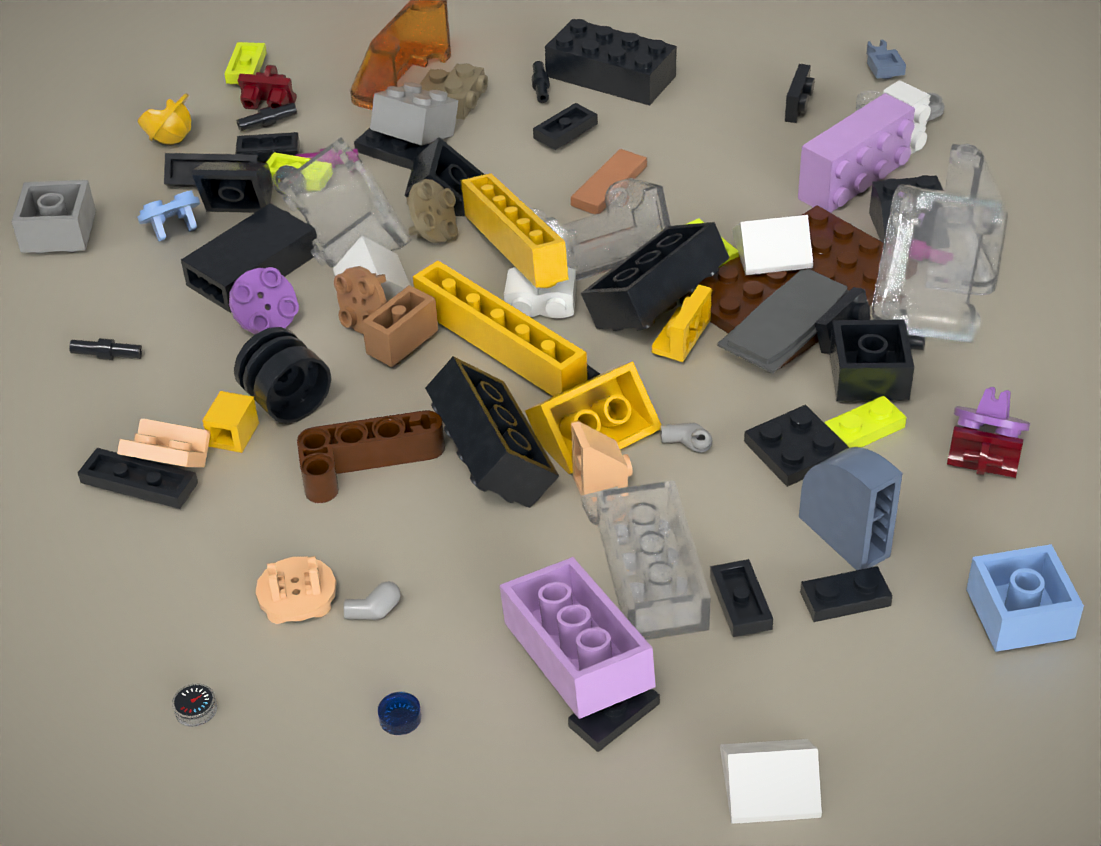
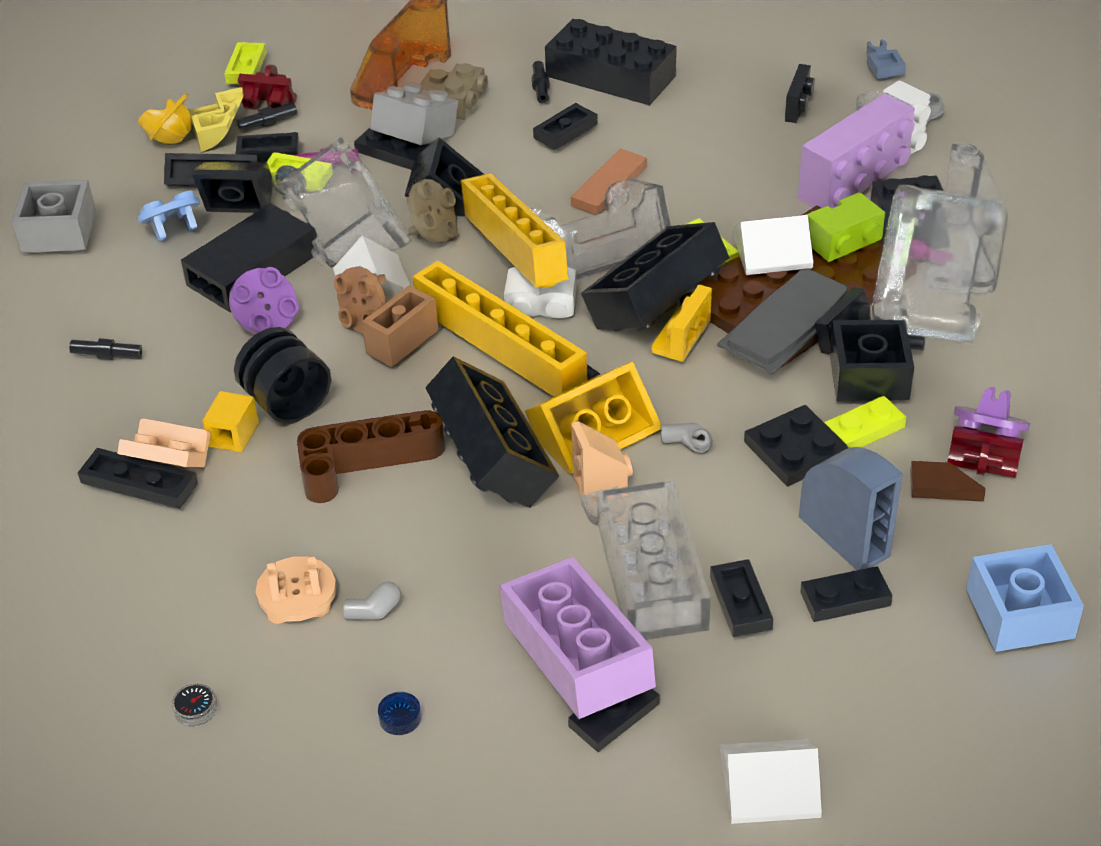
(213, 121): none -> light yellow slope
(846, 227): none -> lime brick
(943, 481): none -> reddish brown tile

